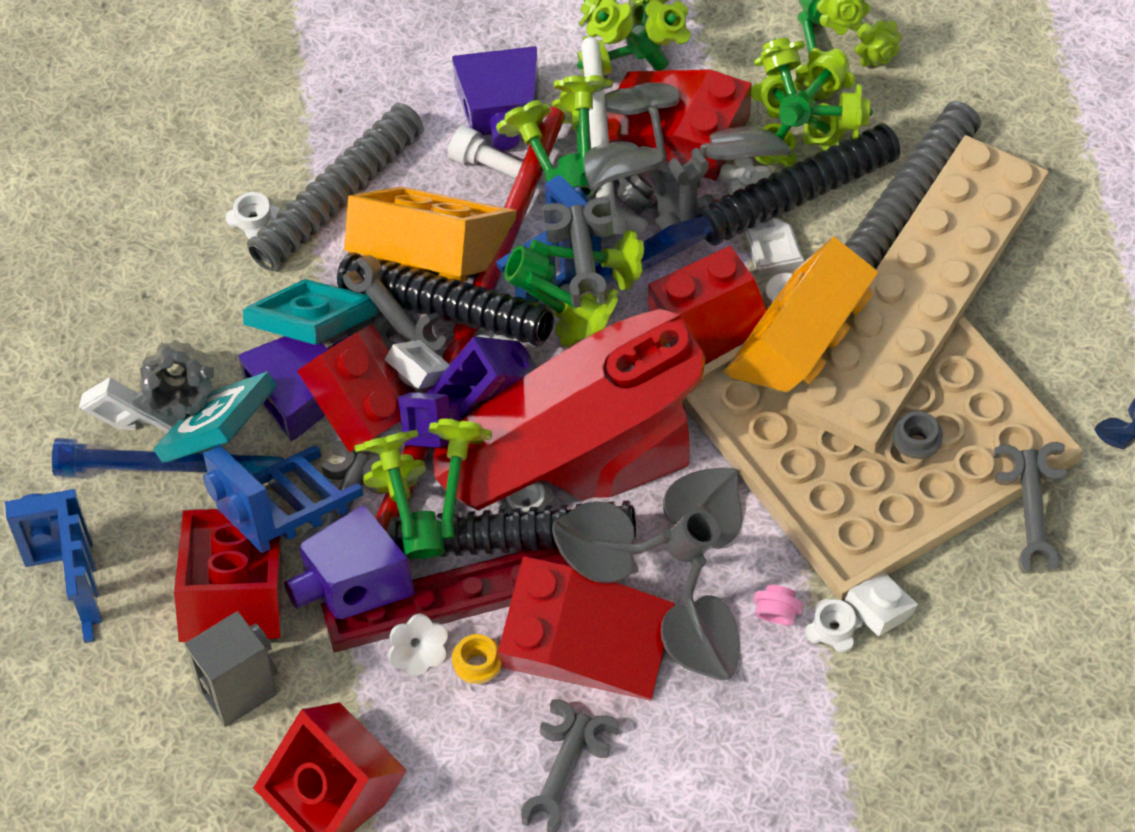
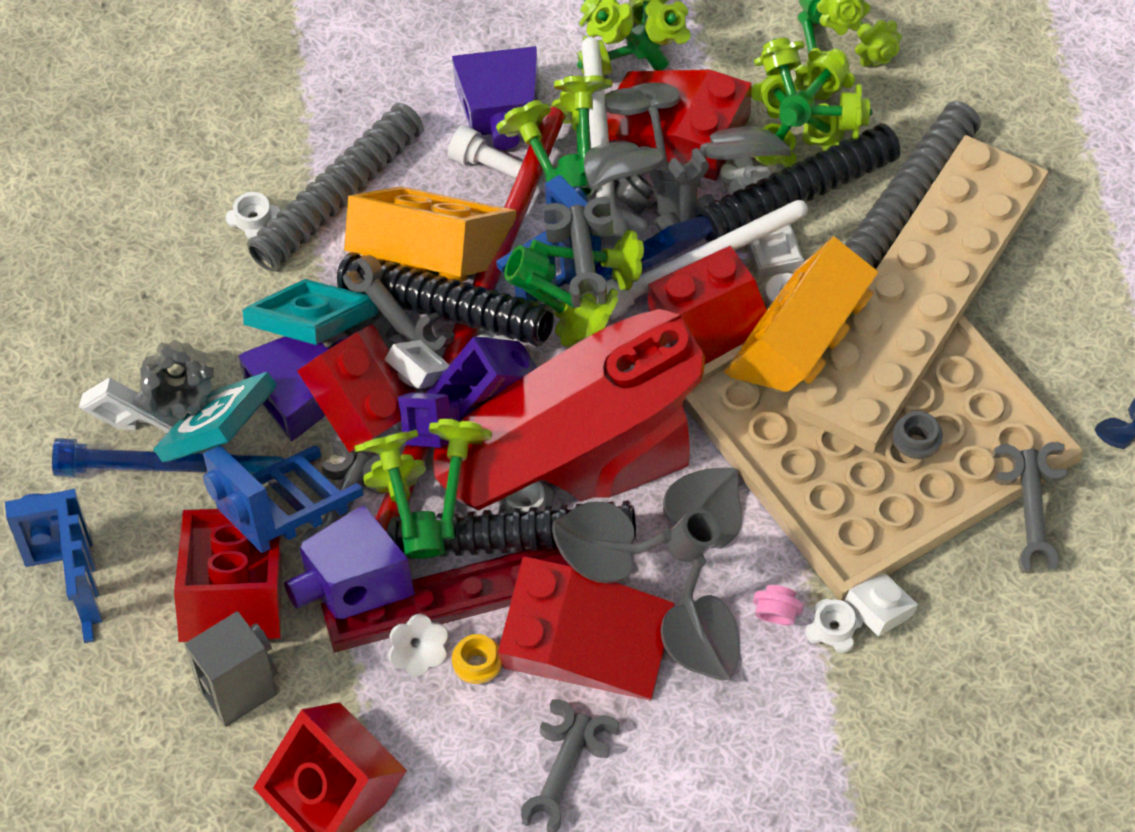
(736, 239): none -> white piece

